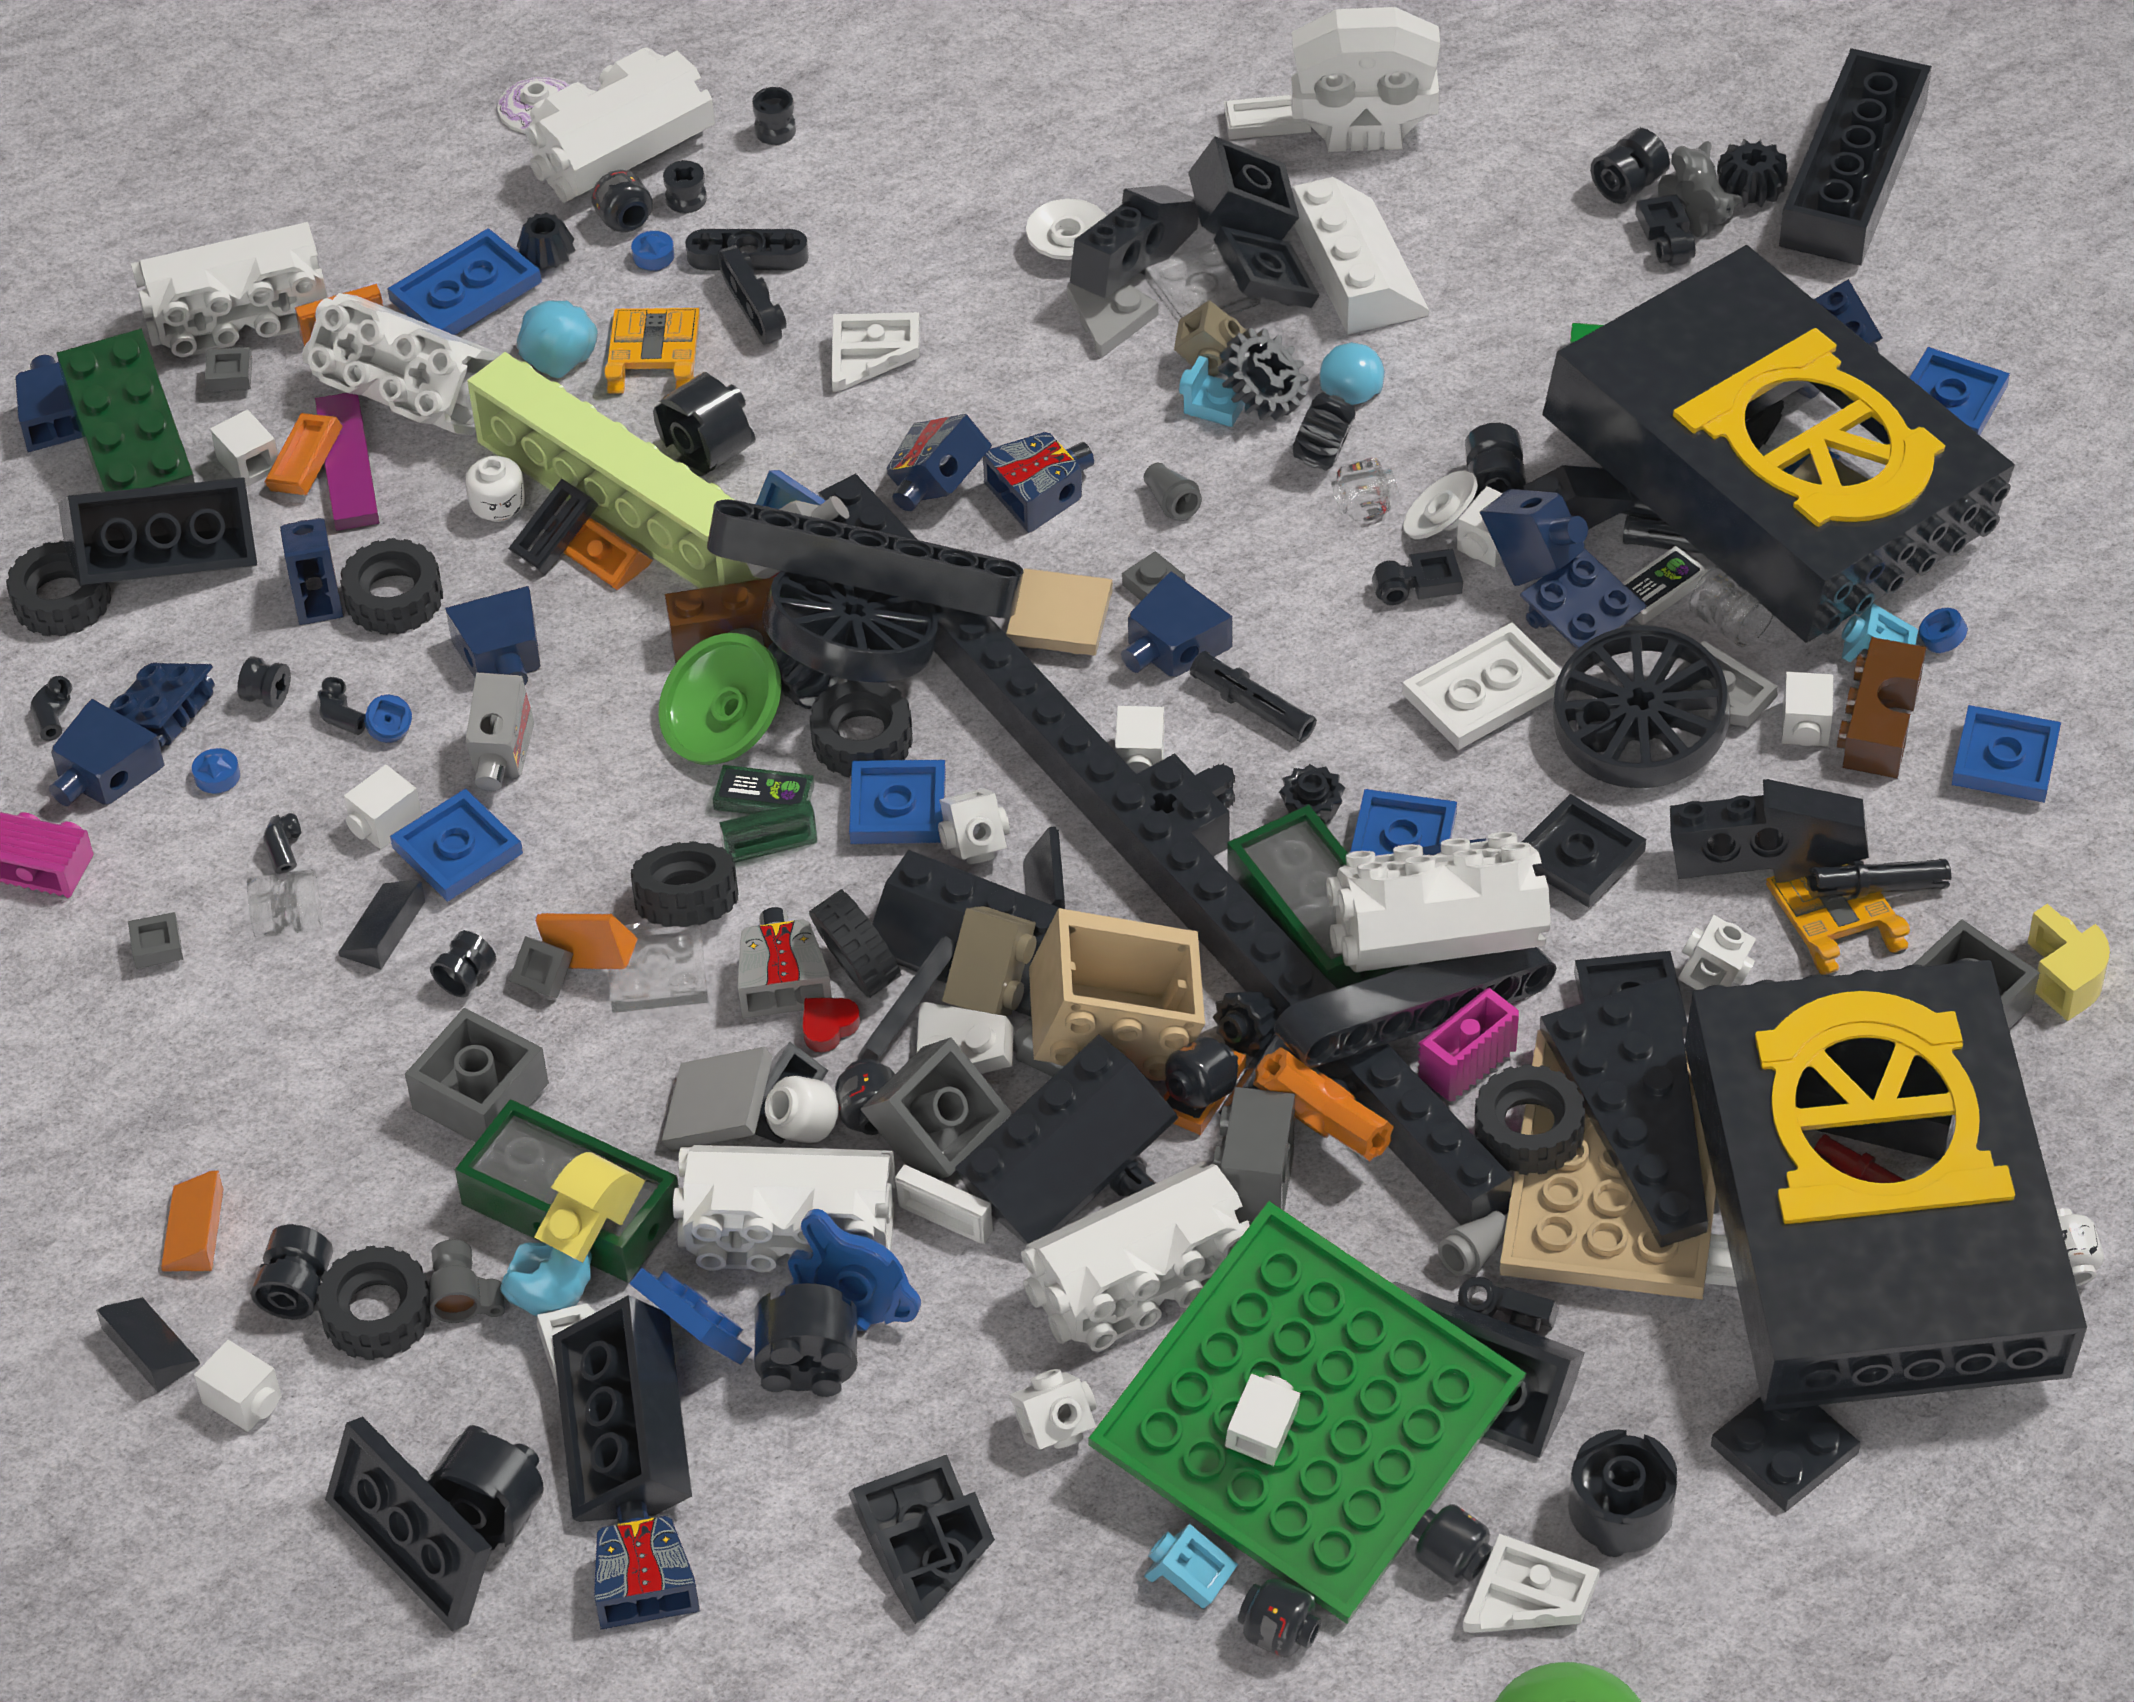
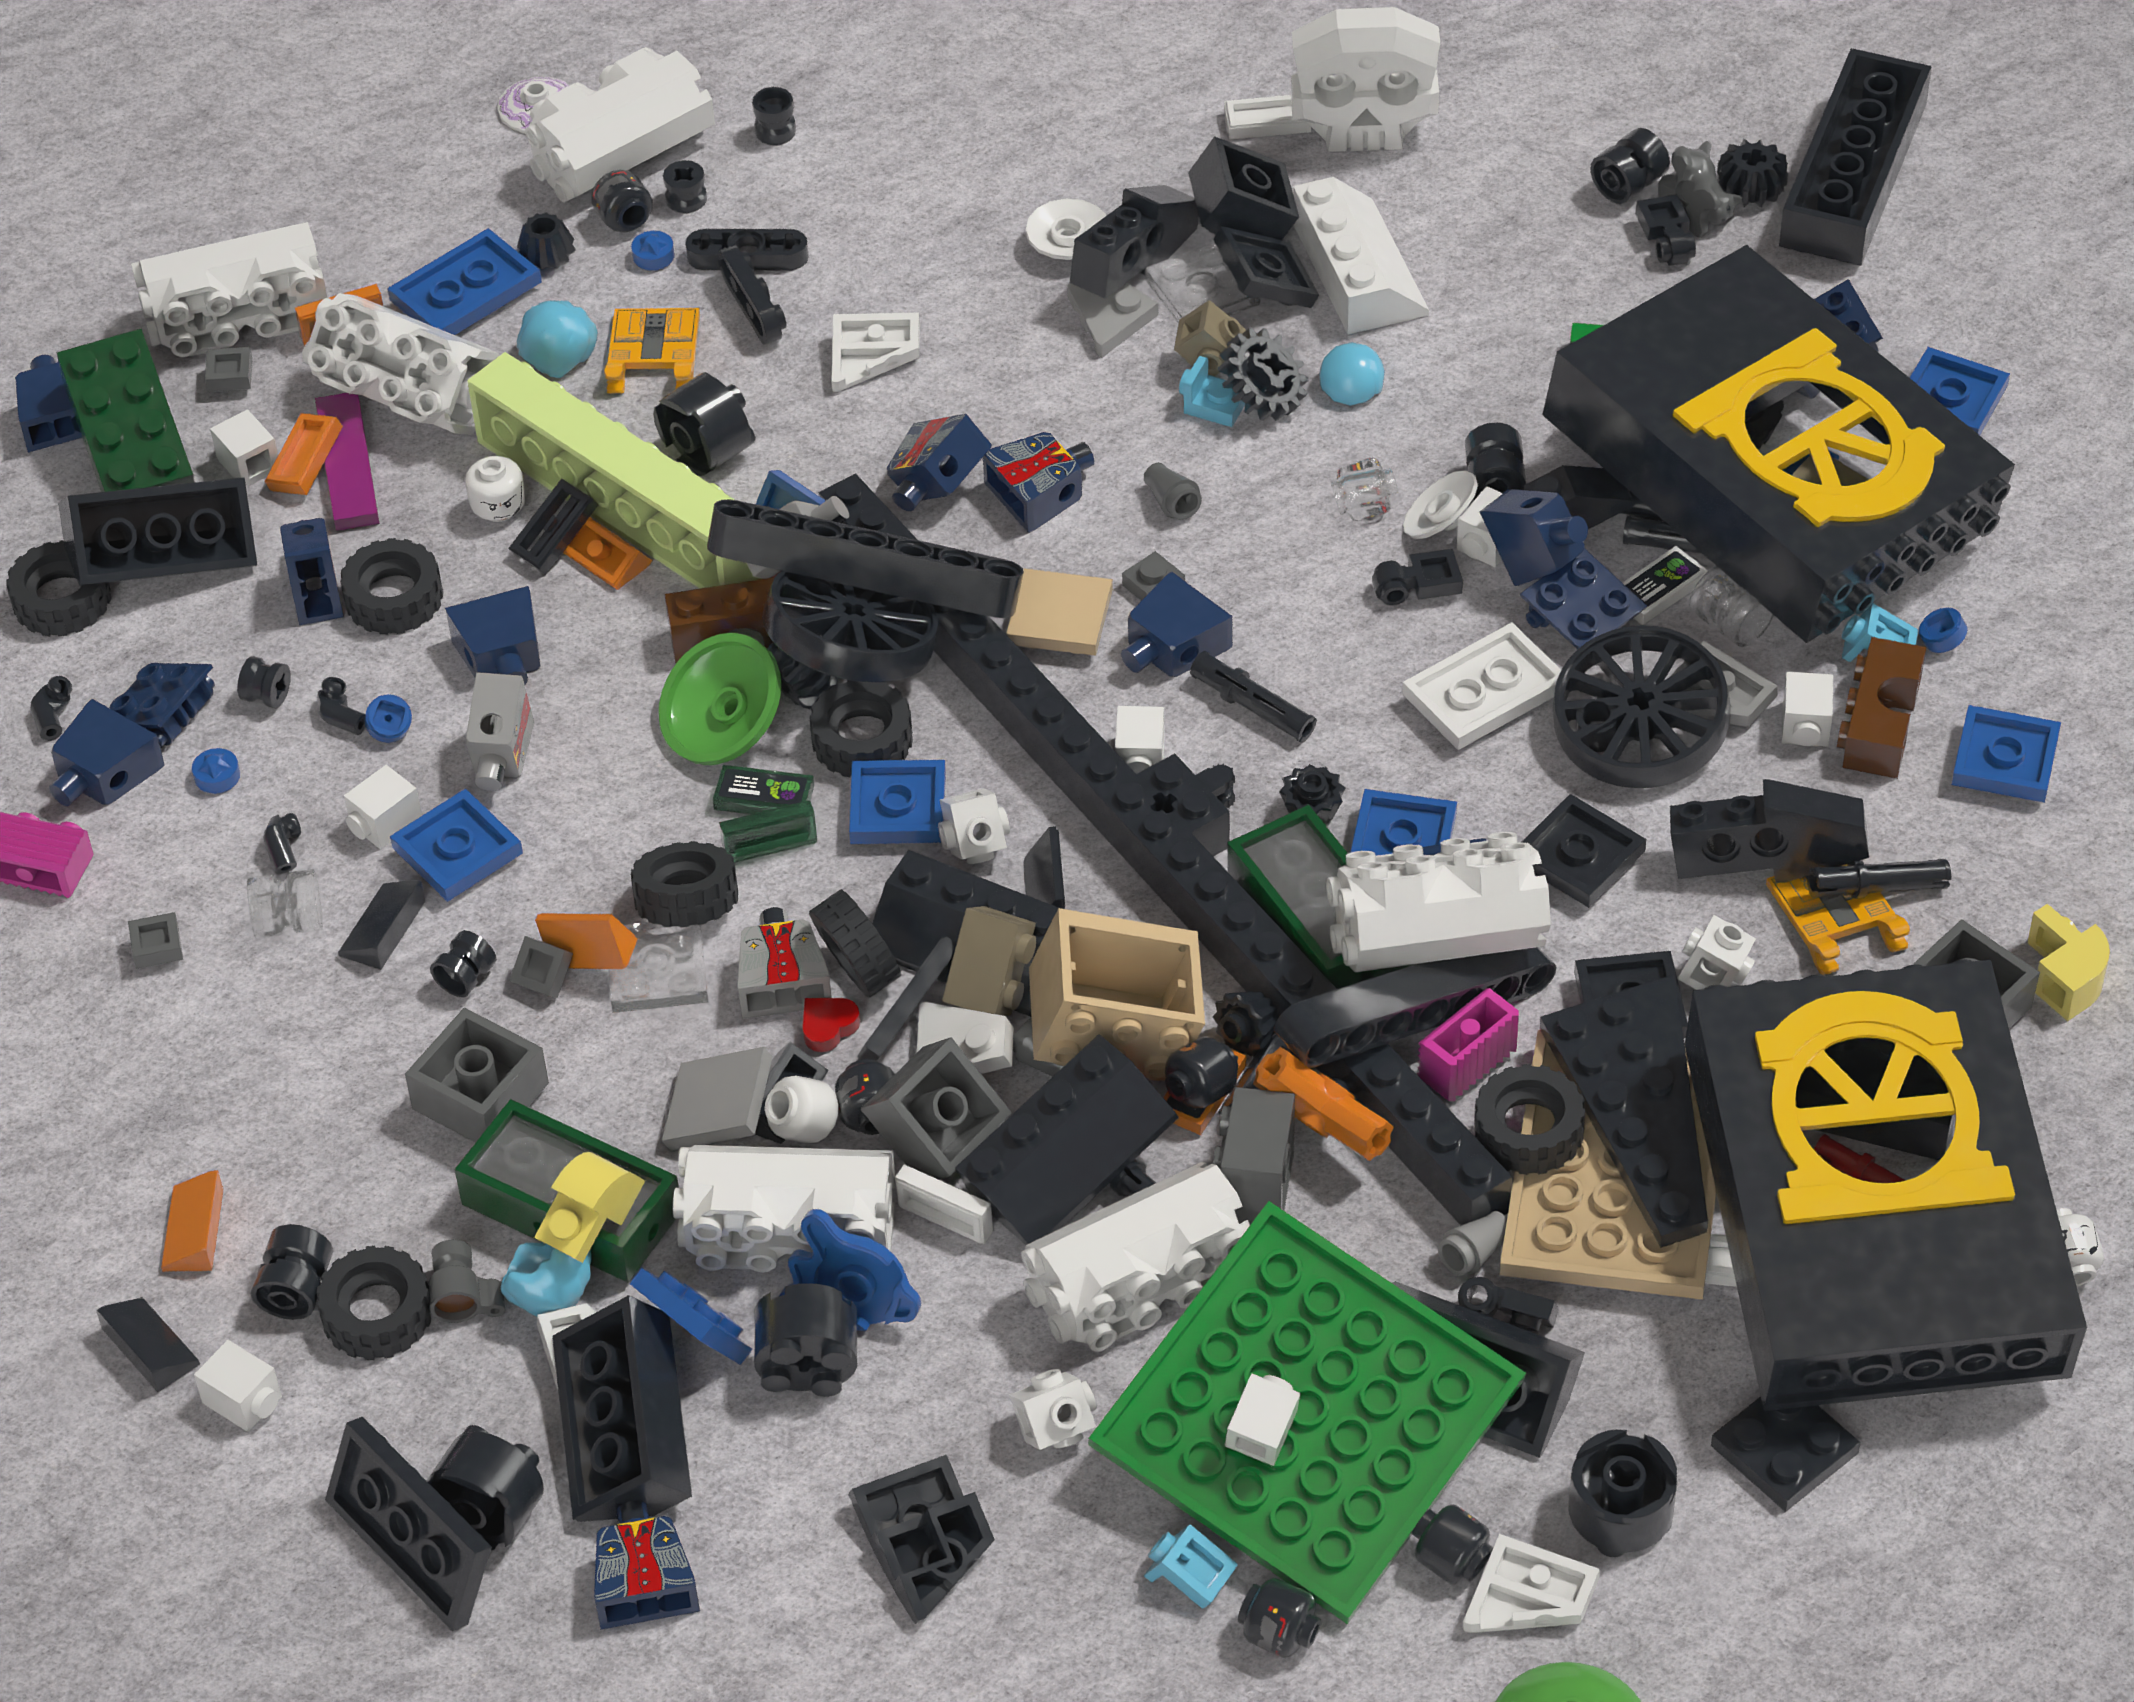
(1323, 431): black gear -> none

